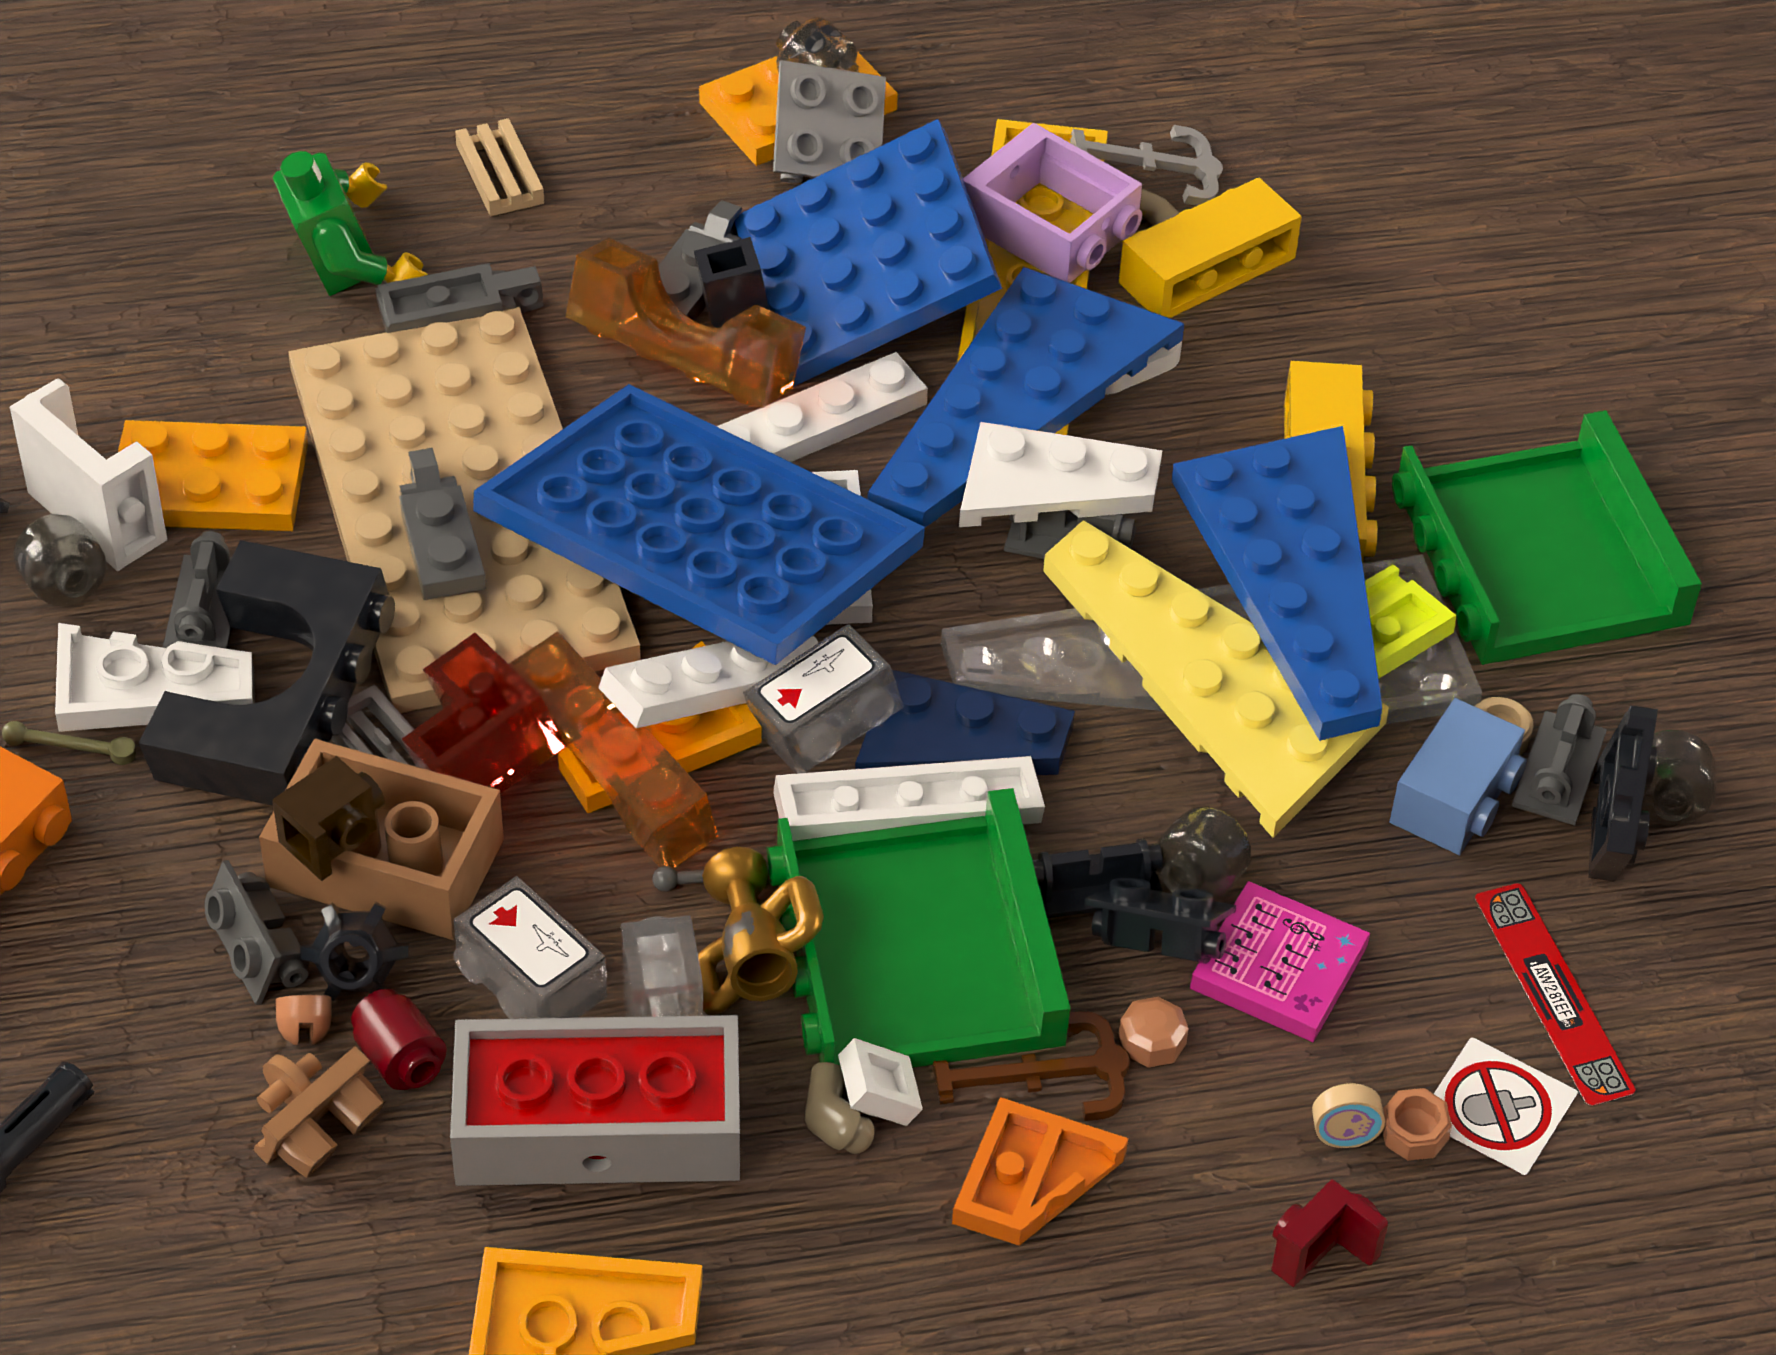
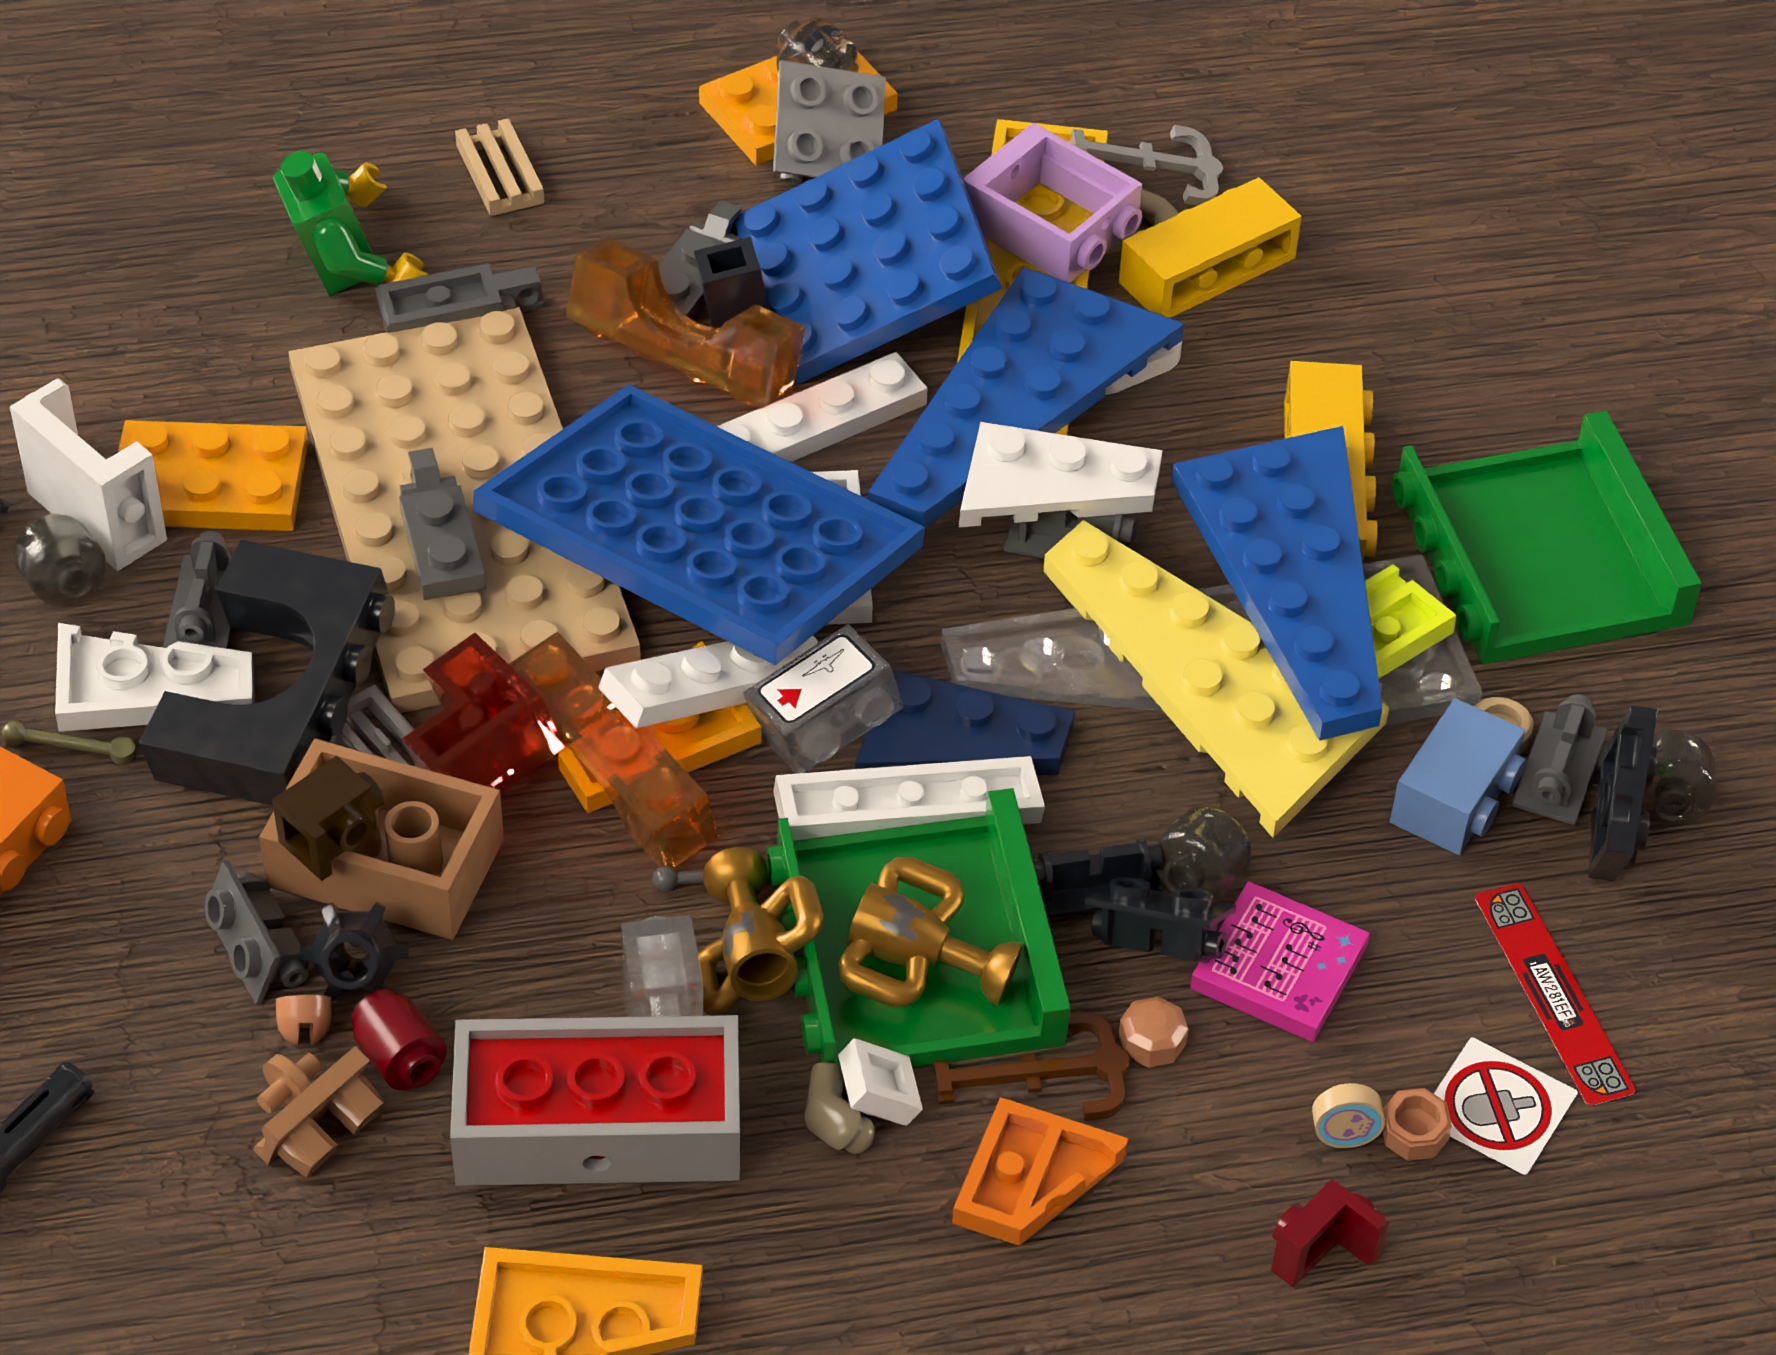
(528, 955): brick -> none
(916, 937): none -> pearl gold piece

